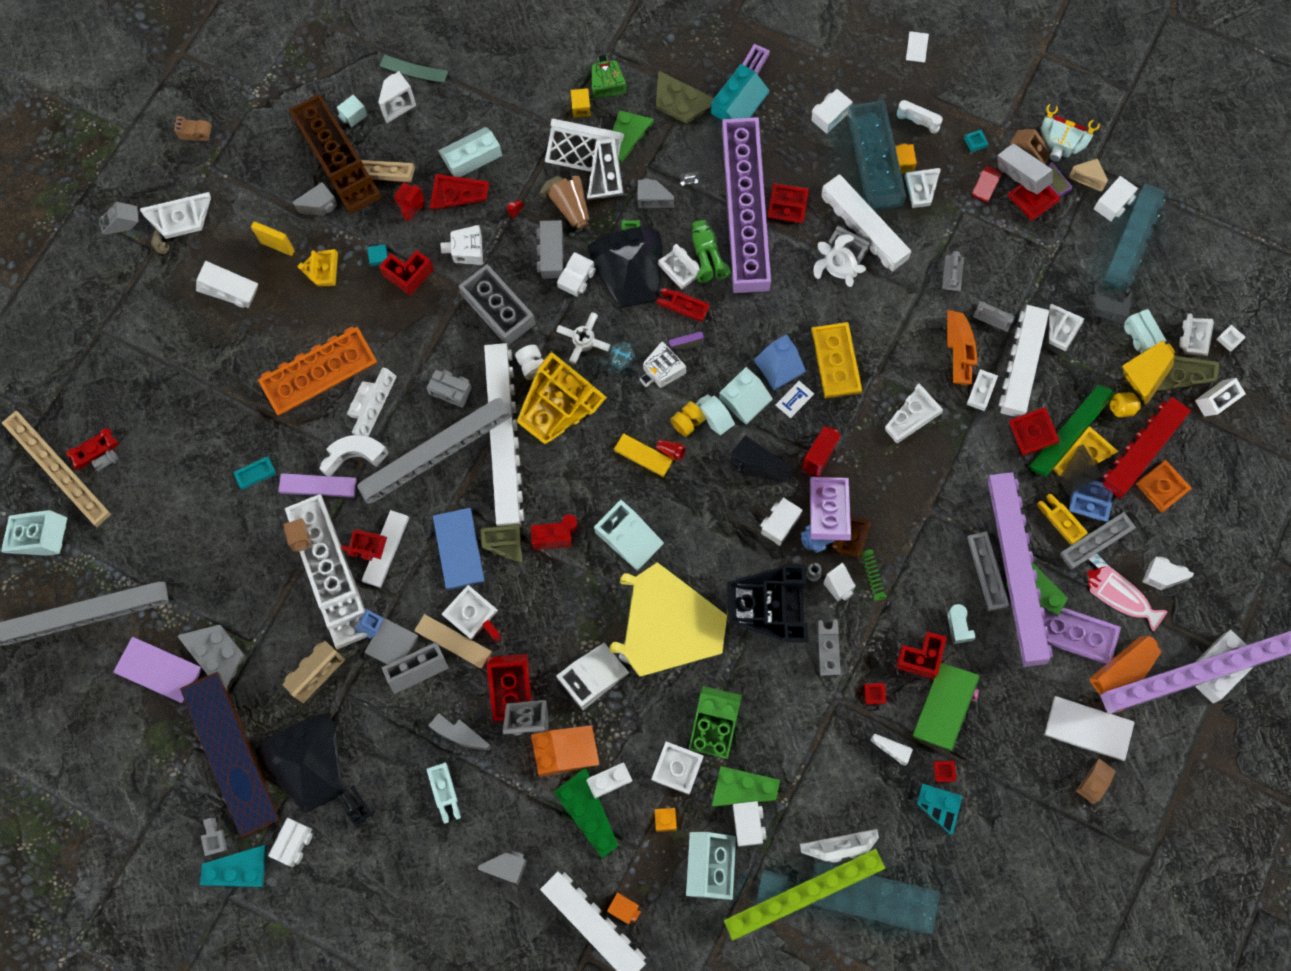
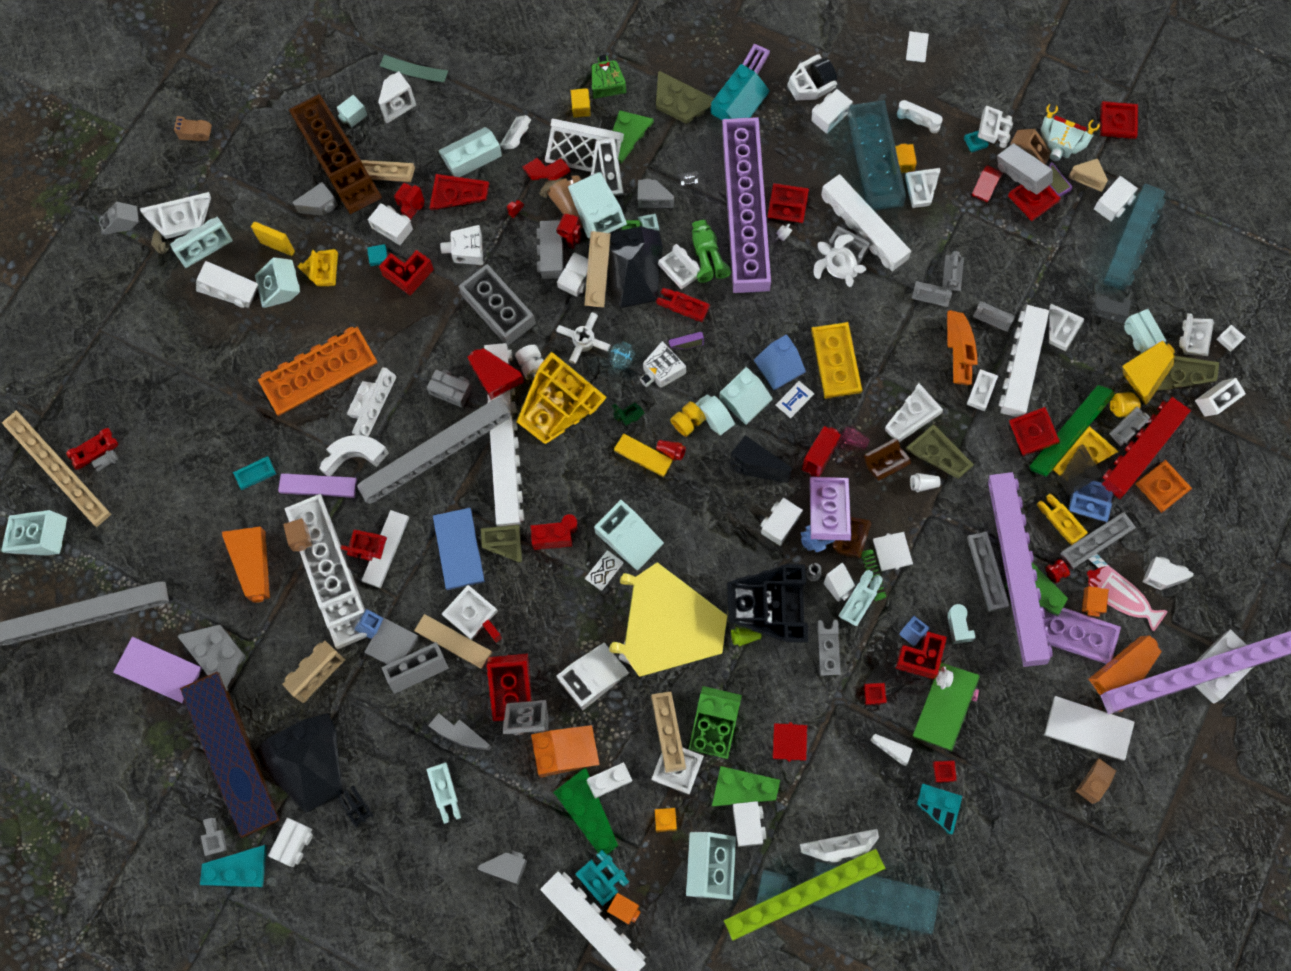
(201, 242): none -> light aqua slope
(249, 558): none -> orange slope
(277, 282): none -> light aqua slope
(390, 223): none -> white brick
(494, 373): none -> red slope
(515, 132): none -> white plate
(554, 171): none -> red tile
(570, 229): none -> red plate
(596, 205): none -> light aqua slope
(597, 269): none -> tan plate
(597, 882): none -> teal plate
(604, 570): none -> white sticker
(629, 414): none -> dark green bracket
(649, 221): none -> light aqua tile
(668, 732): none -> tan plate
(742, 636): none -> lime cone
(783, 232): none -> white plate
(790, 742): none -> red piece
(823, 74): none -> white piece
(853, 437): none -> clear pink cone
(861, 598): none -> light aqua hinge
(886, 459): none -> reddish brown bracket
(892, 551): none -> white piece
(914, 631): none -> medium blue slope
(924, 482): none -> white cone
(932, 294): none -> light grey hinge
(940, 452): none -> olive wing
(944, 678): none -> white plate
(990, 125): none -> white plate
(1057, 571): none -> red wheel
(1095, 601): none -> orange brick
(1119, 120): none -> red tile
(1129, 426): none -> light grey hinge

